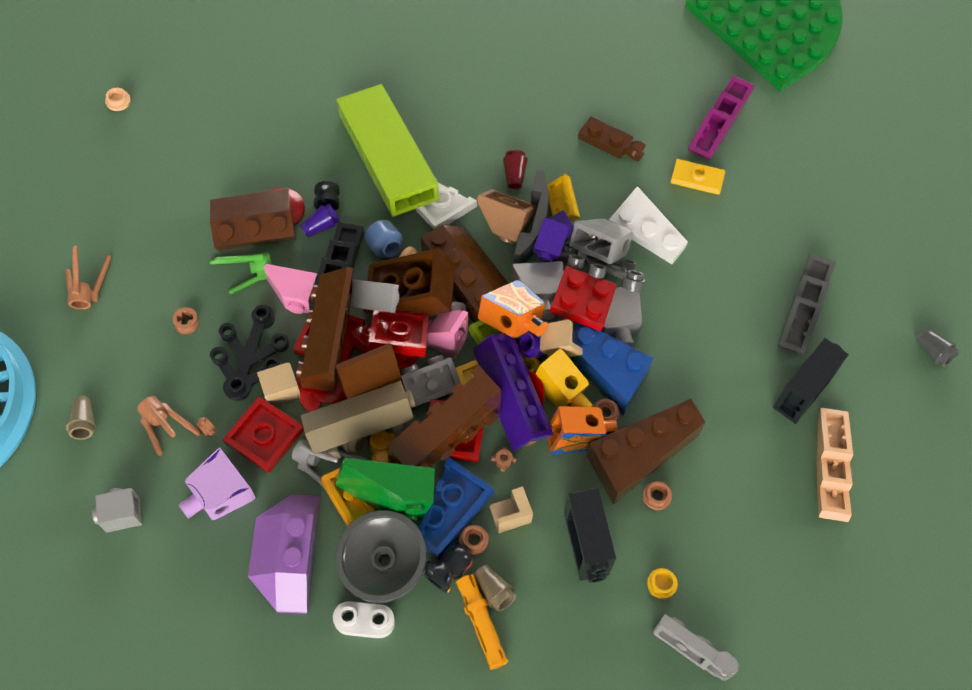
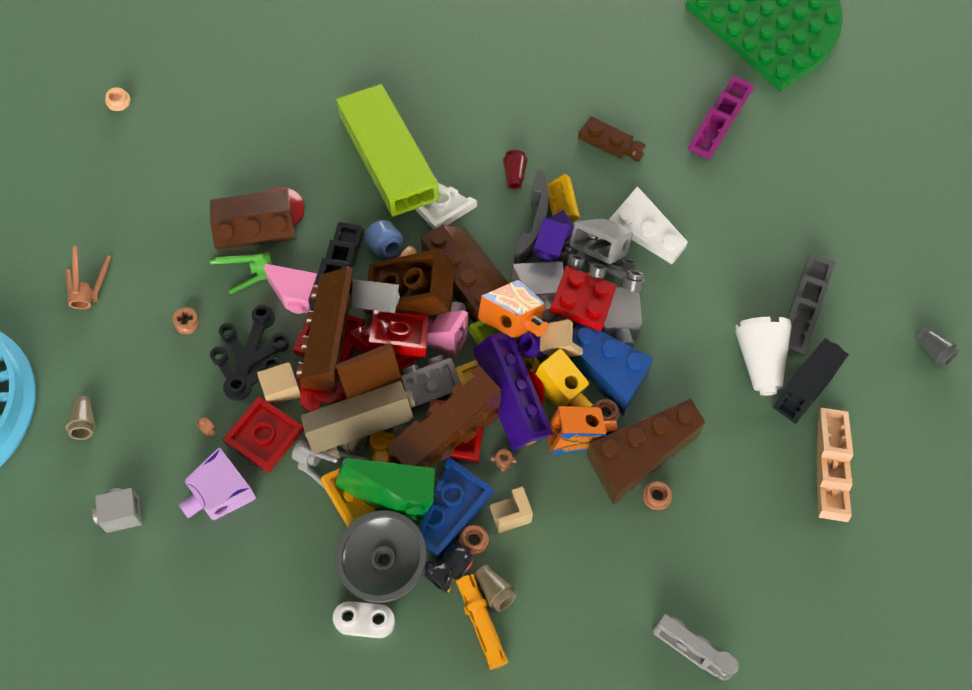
(155, 414): nougat plant -> none
(285, 552): medium lavender wedge -> none
(320, 220): dark purple cone -> none
(326, 193): black wheel -> none
(506, 214): medium nougat slope -> none
(589, 535): black window -> none
(662, 583): yellow plate -> none
(698, 176): yellow plate -> none
(765, 351): none -> white cone

